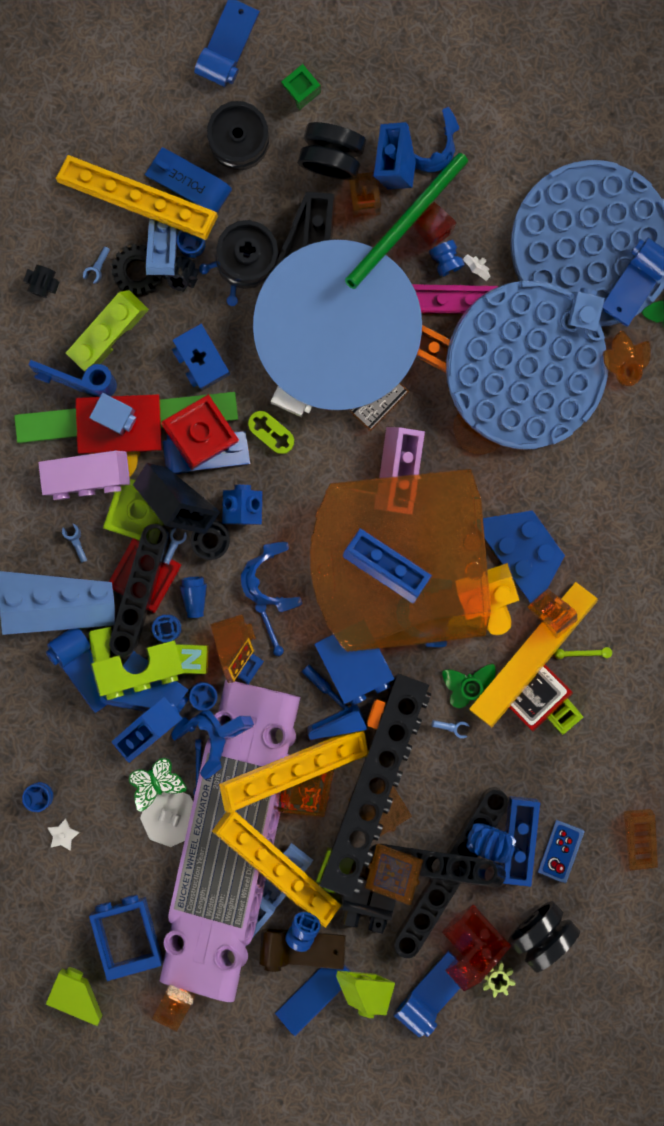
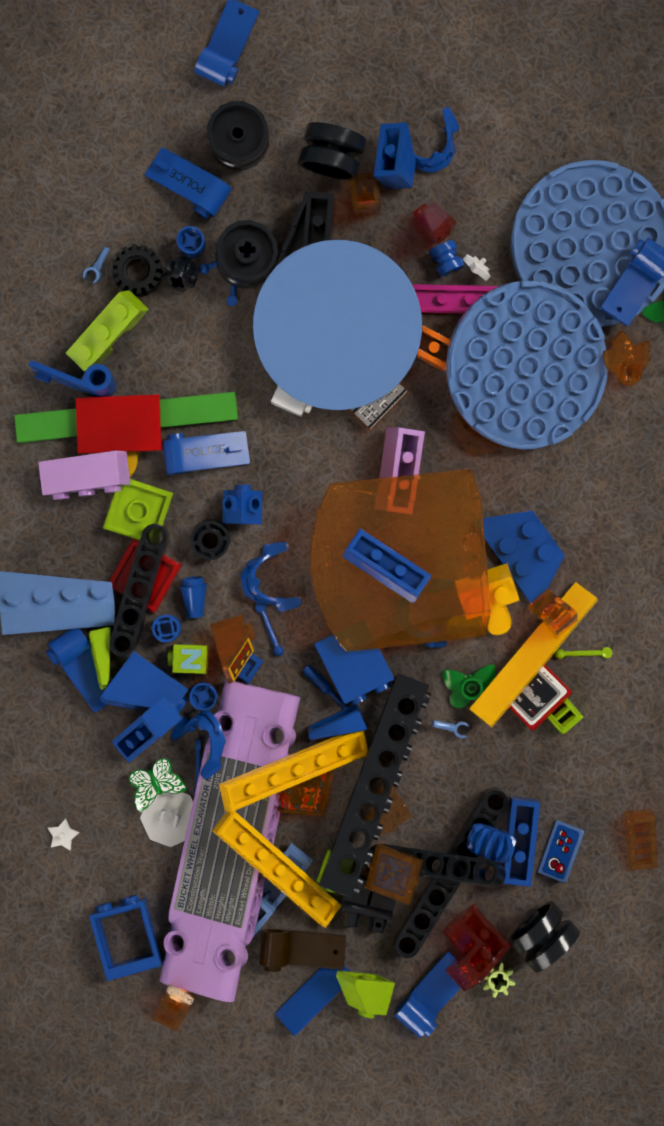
(34, 800): blue wheel -> none
(41, 281): black gear -> none
(74, 996): lime slope -> none
(76, 542): medium blue hand -> none
(113, 414): medium blue brick -> none
(137, 197): yellow tile -> none
(161, 249): medium blue plate -> none
(162, 665): lime arch -> none
(173, 546): medium blue hand -> none
(175, 500): black slope -> none
(198, 341): blue brick -> none
(200, 432): red tile -> none
(235, 727): blue tile -> none
(275, 427): lime beam -> none
(301, 86): green panel -> none
(303, 931): blue wheel -> none
(375, 713): orange tile -> none
(406, 221): green piece -> none
(586, 309): medium blue bracket -> none

